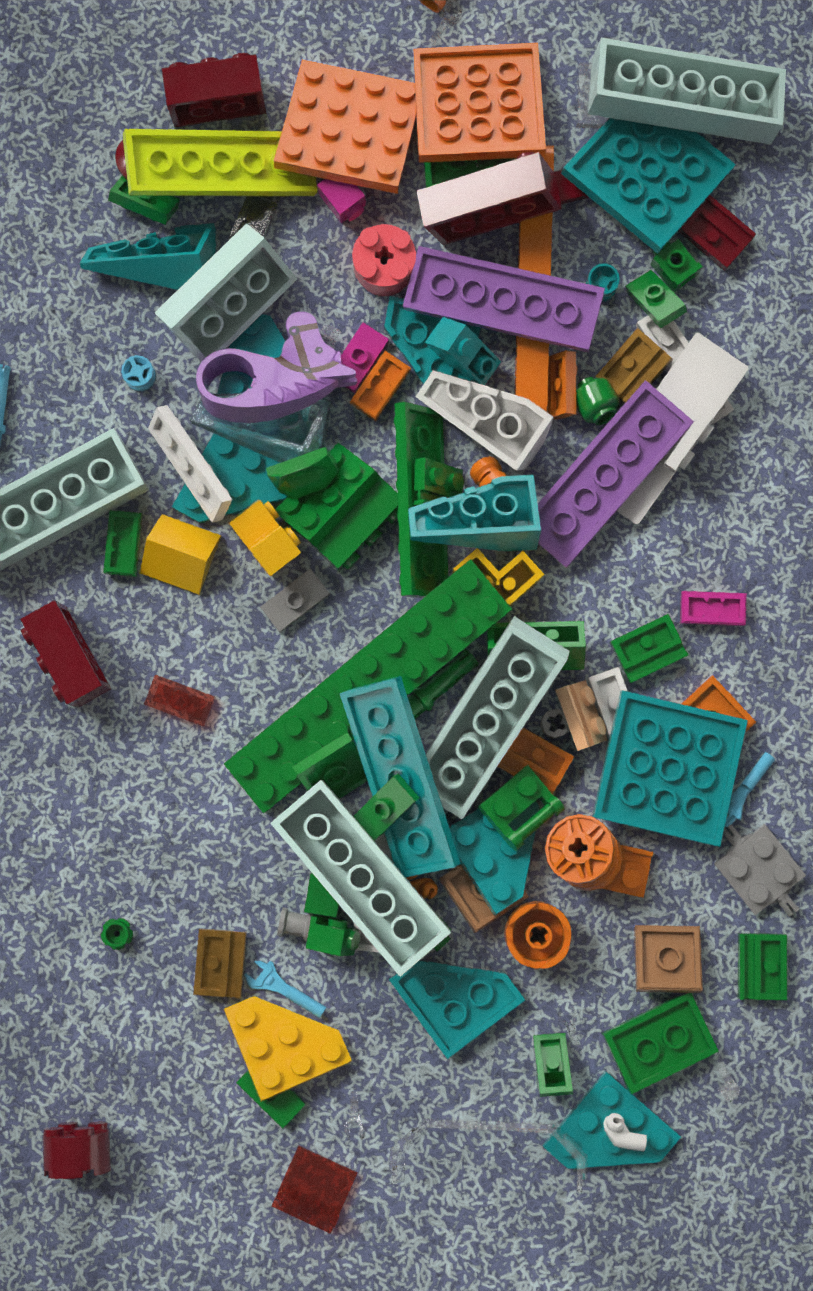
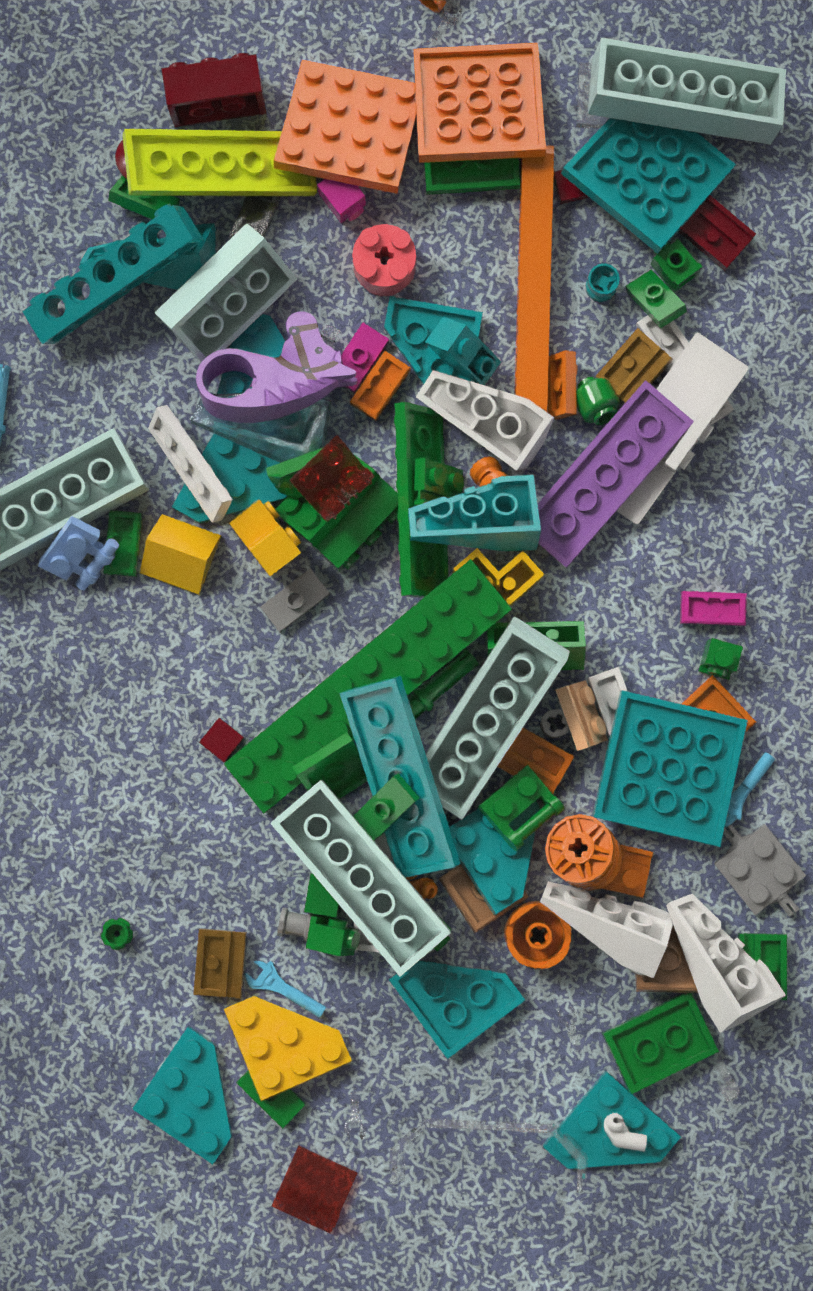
(64, 654): dark red brick -> none
(71, 546): none -> light blue plate
(76, 1150): dark red brick -> none
(135, 367): medium azure wheel -> none
(179, 700): clear red plate -> none
(180, 238): none -> teal brick
(189, 1097): none -> teal plate
(221, 740): none -> dark red tile
(332, 479): none -> clear red hinge
(489, 199): brick -> none
(504, 299): medium lavender plate -> none
(552, 1065): slope -> none
(627, 933): none -> white wedge
(648, 648): green plate -> none
(720, 658): none -> green brick
(724, 974): none -> white wedge

